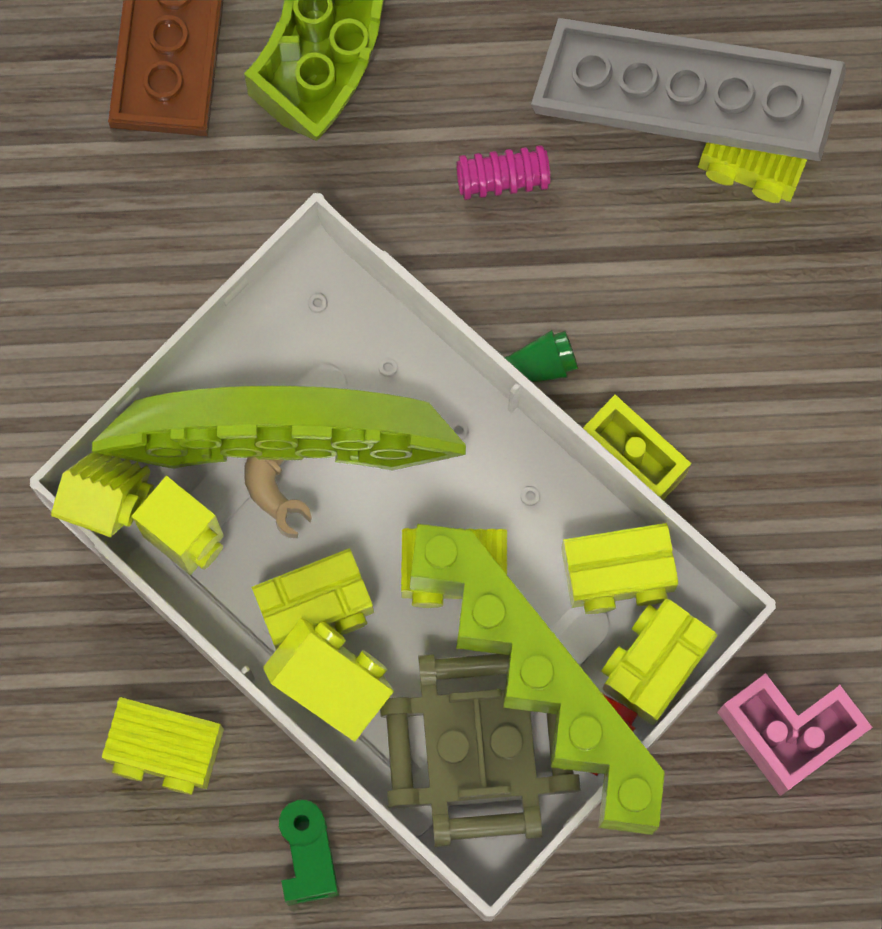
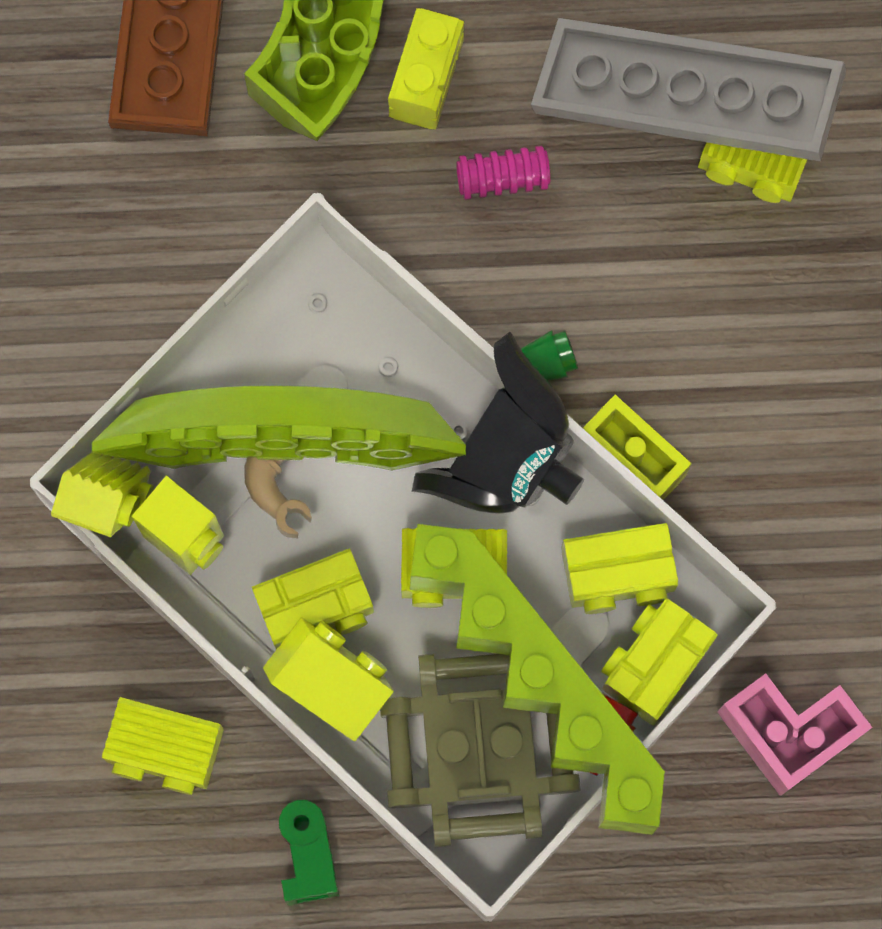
(426, 68): none -> neon yellow brick
(513, 447): none -> black torso

